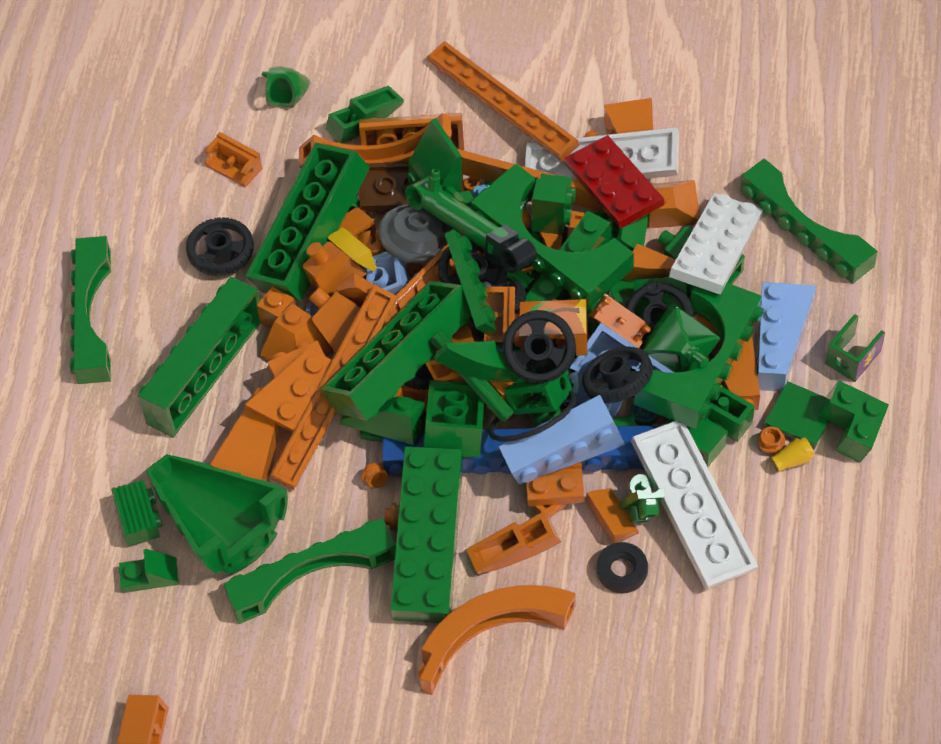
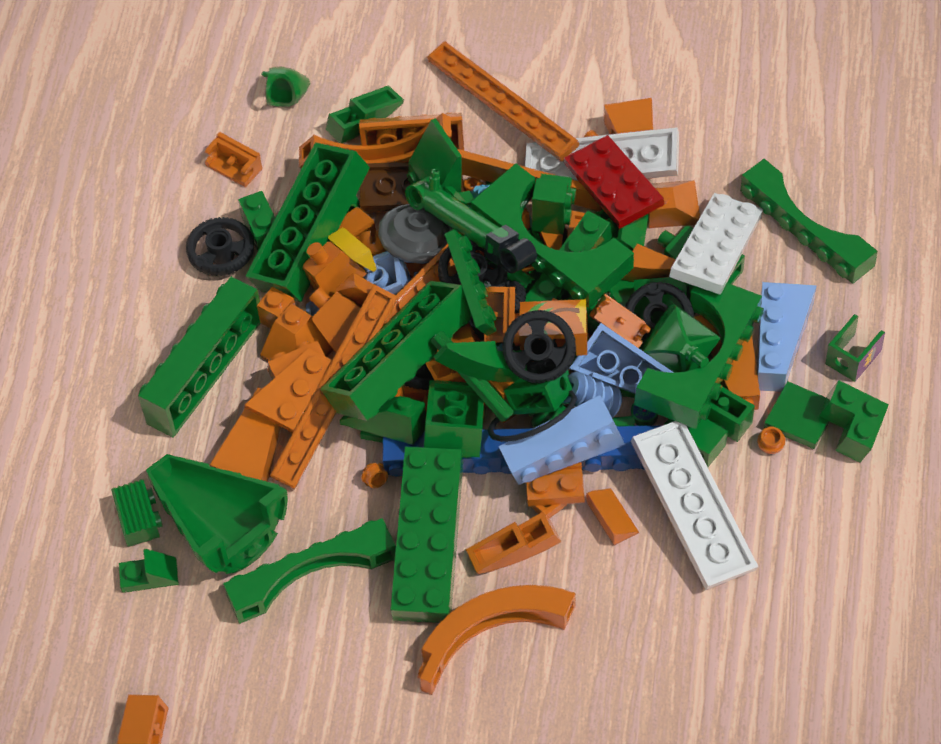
(92, 266): green arch -> none
(256, 216): none -> green brick
(392, 516): orange plate -> none
(617, 374): black wheel -> none
(617, 583): black tyre -> none
(642, 502): green hips -> none
(793, 455): yellow cone -> none

